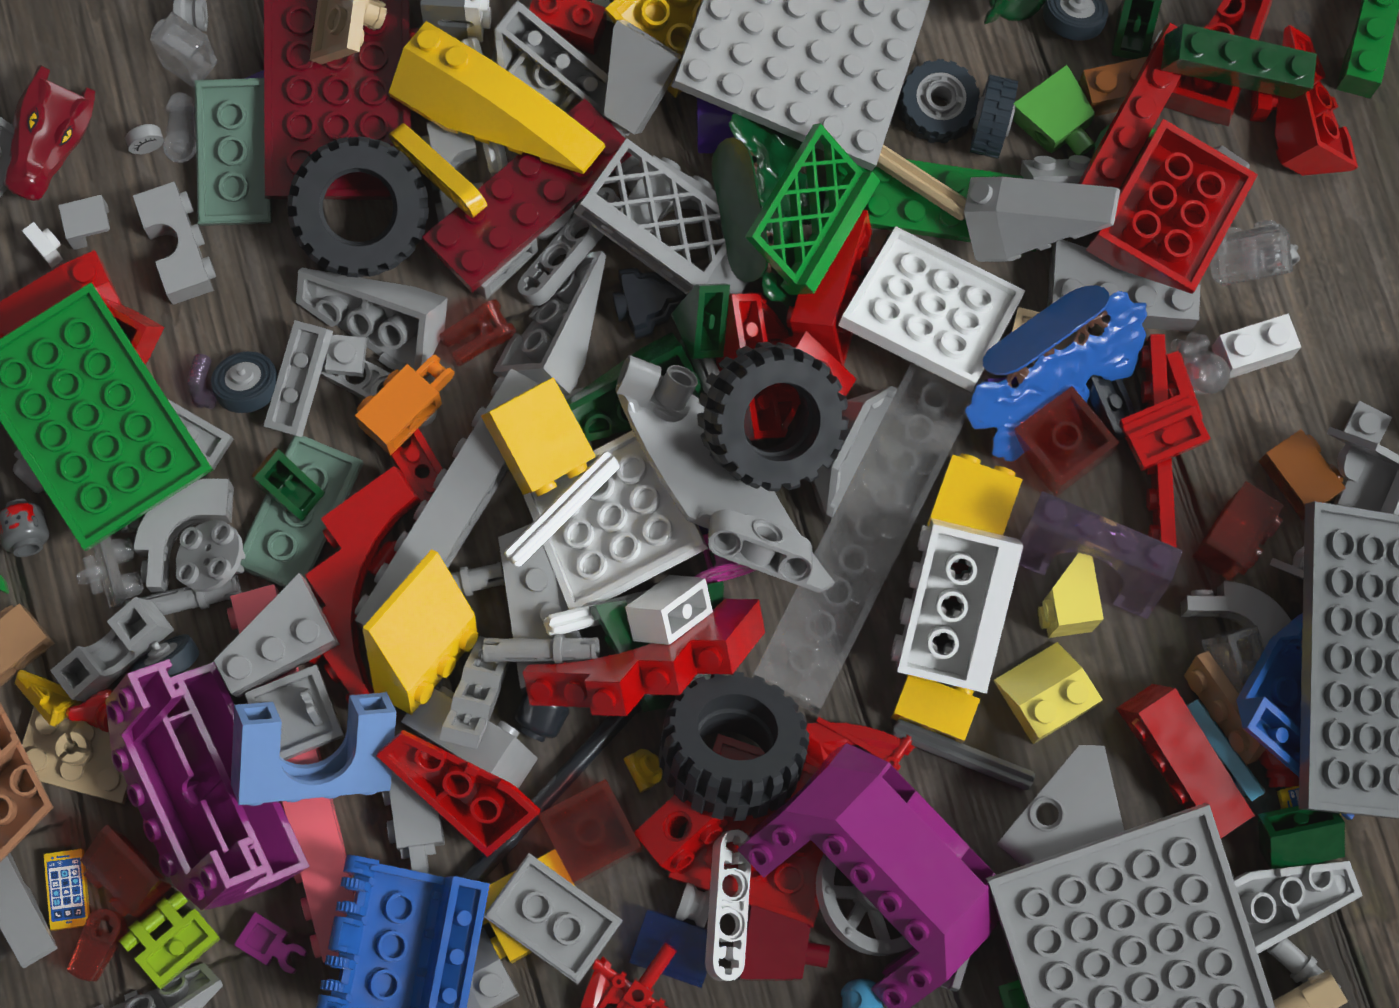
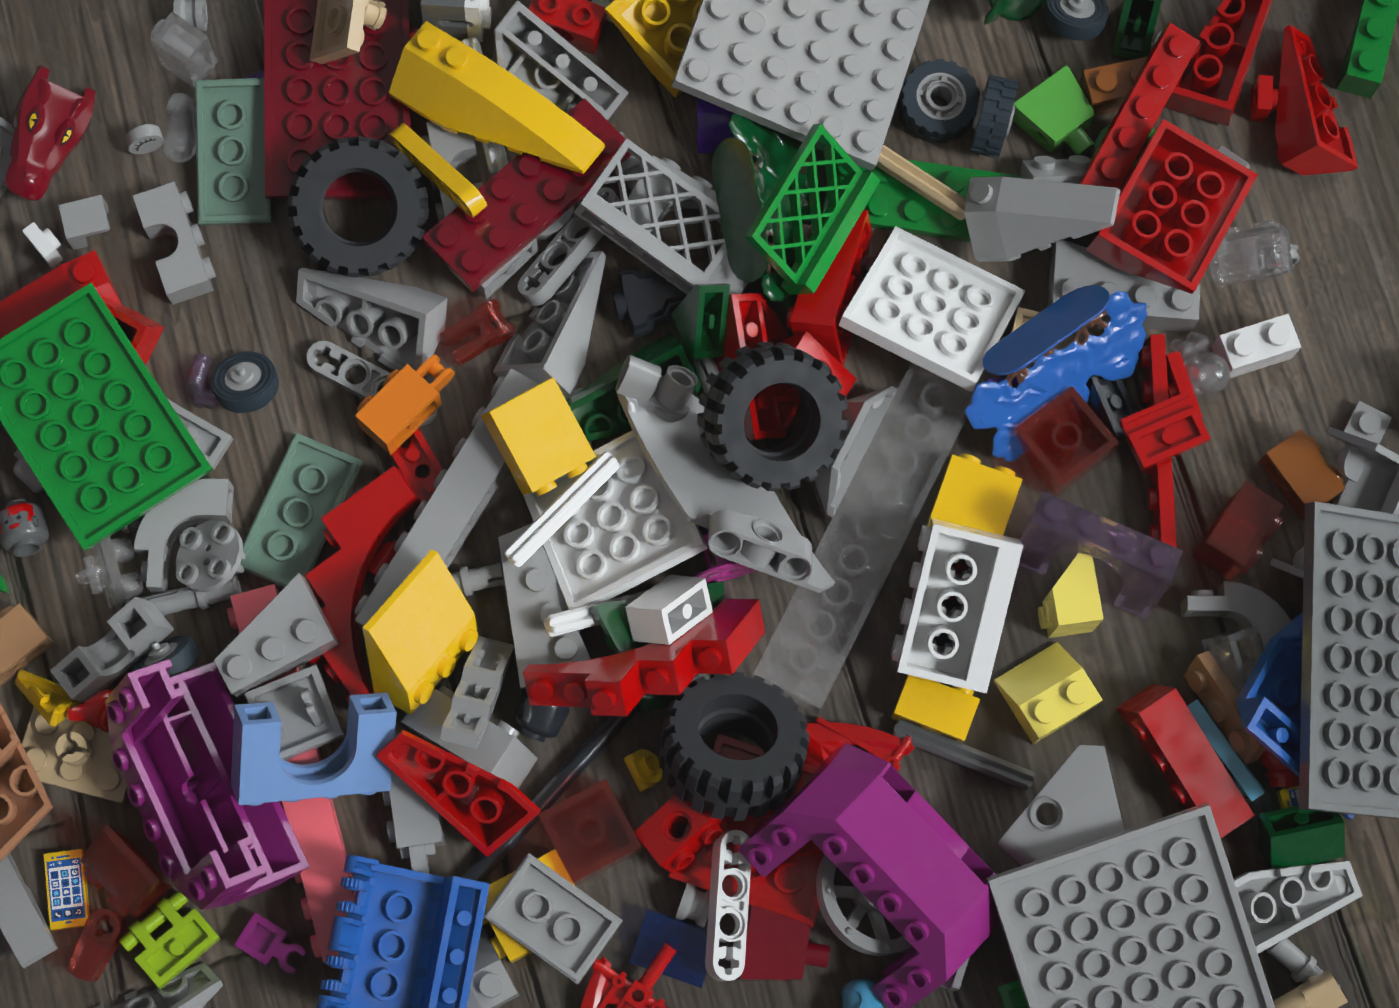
(287, 484): dark green slope -> none
(298, 378): light grey plate -> none
(346, 355): light grey plate -> none
(550, 649): light grey pin -> none
(637, 77): light grey slope -> none
(1238, 61): dark green brick -> none

